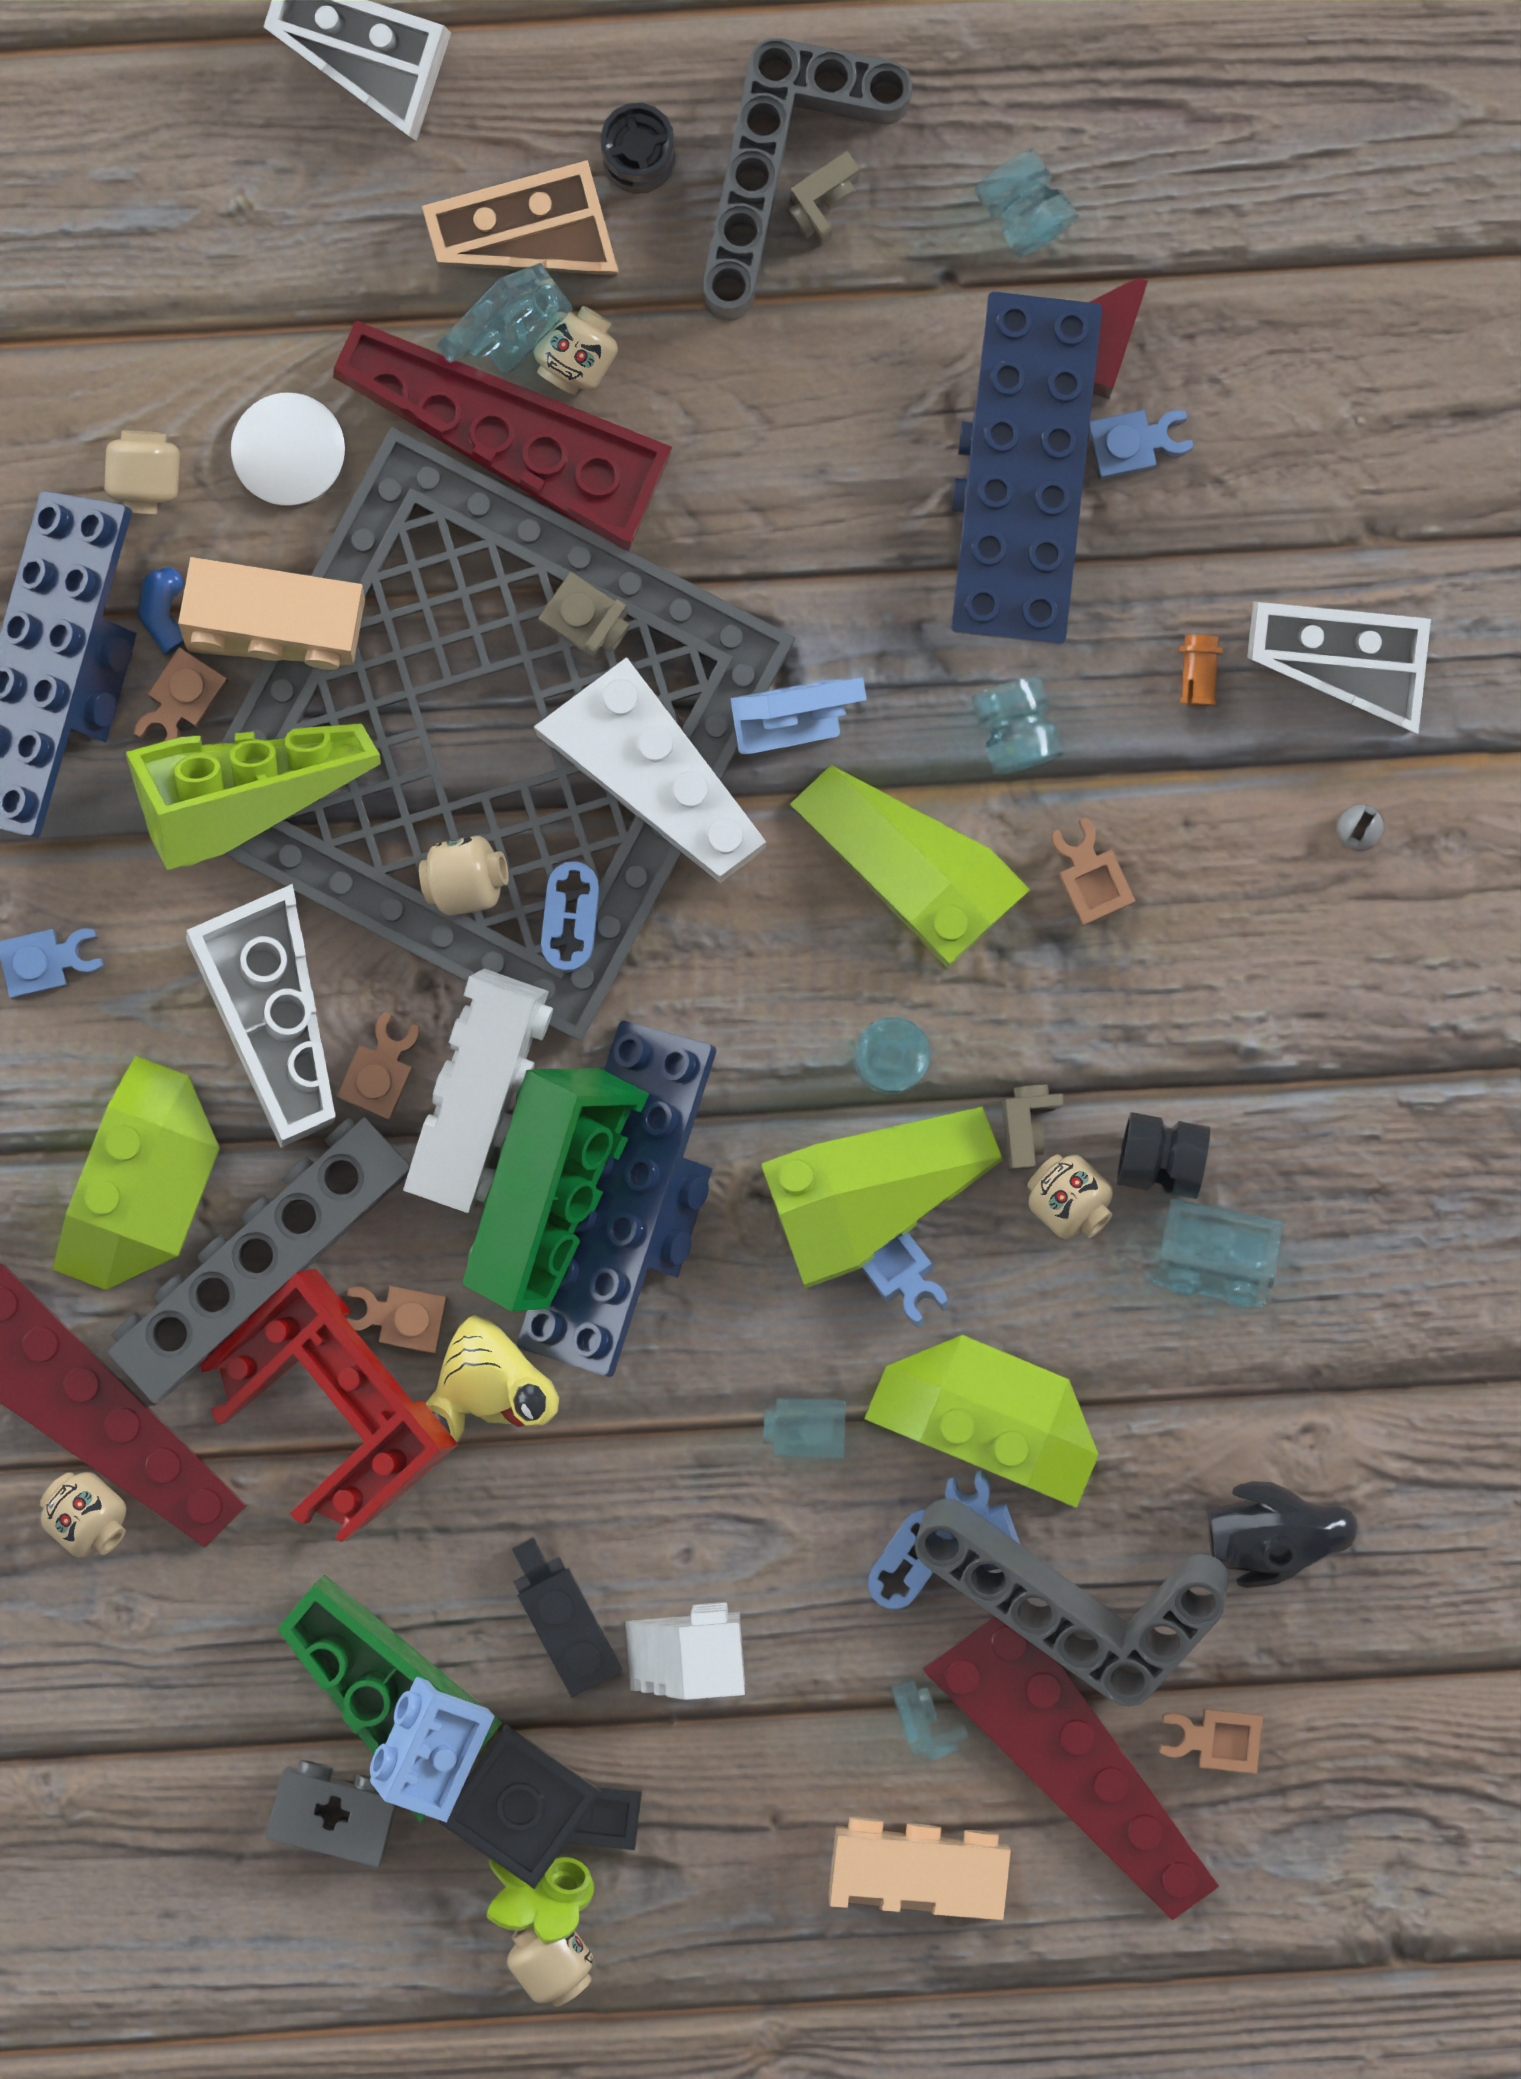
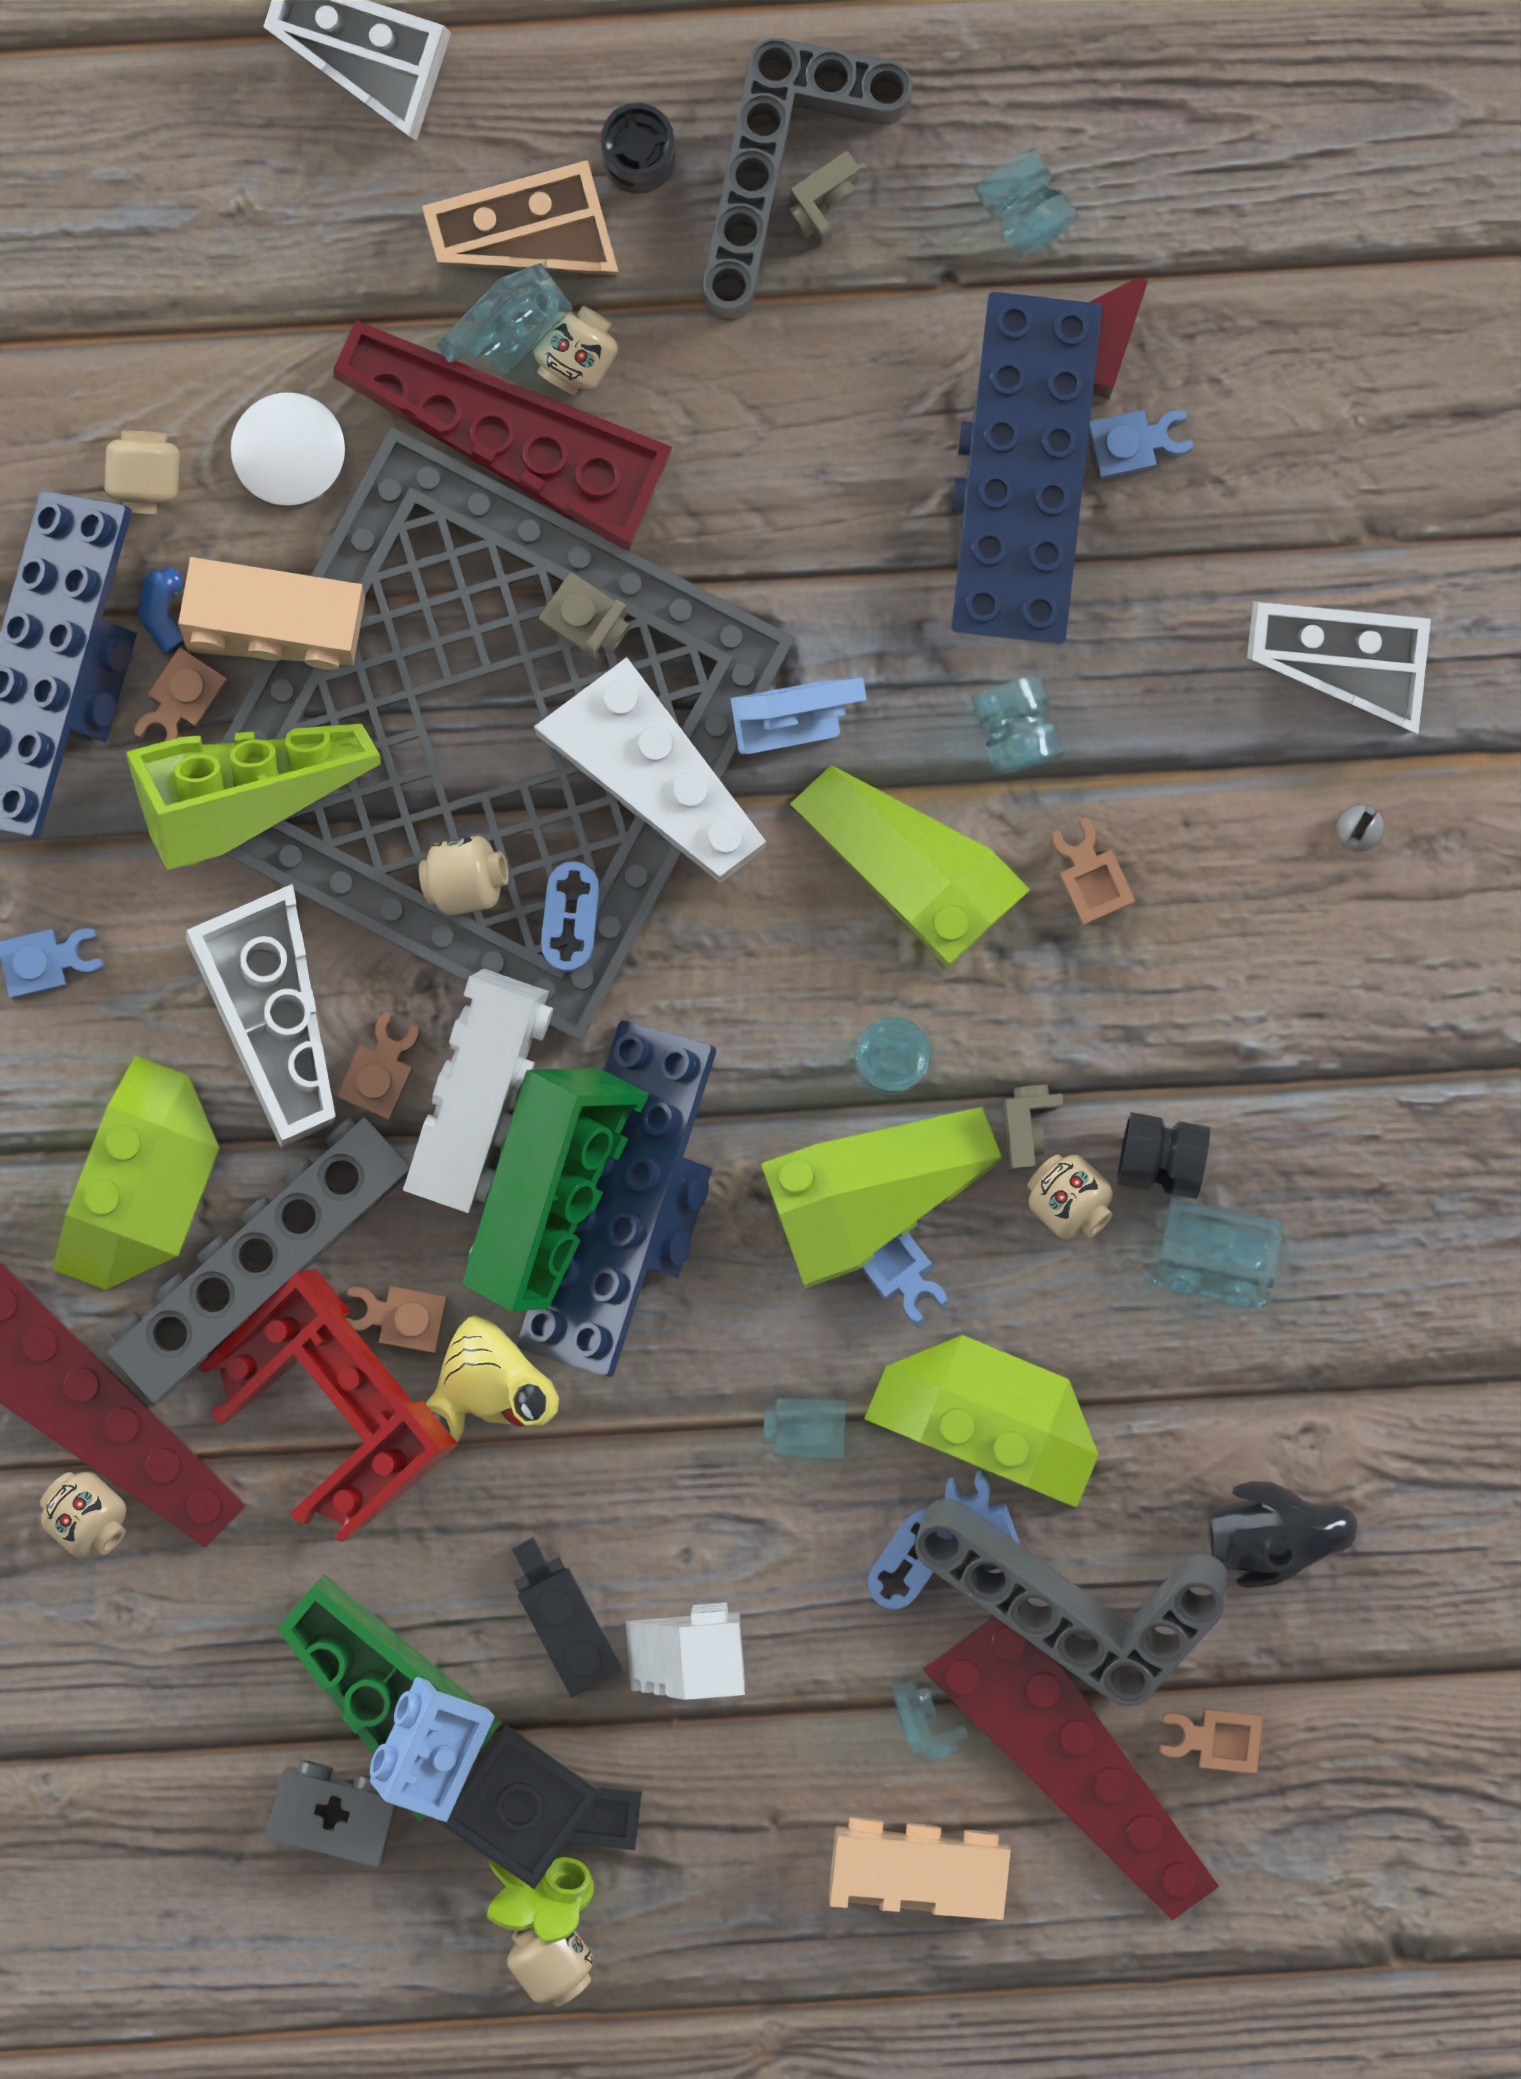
(1200, 669): orange pin -> none

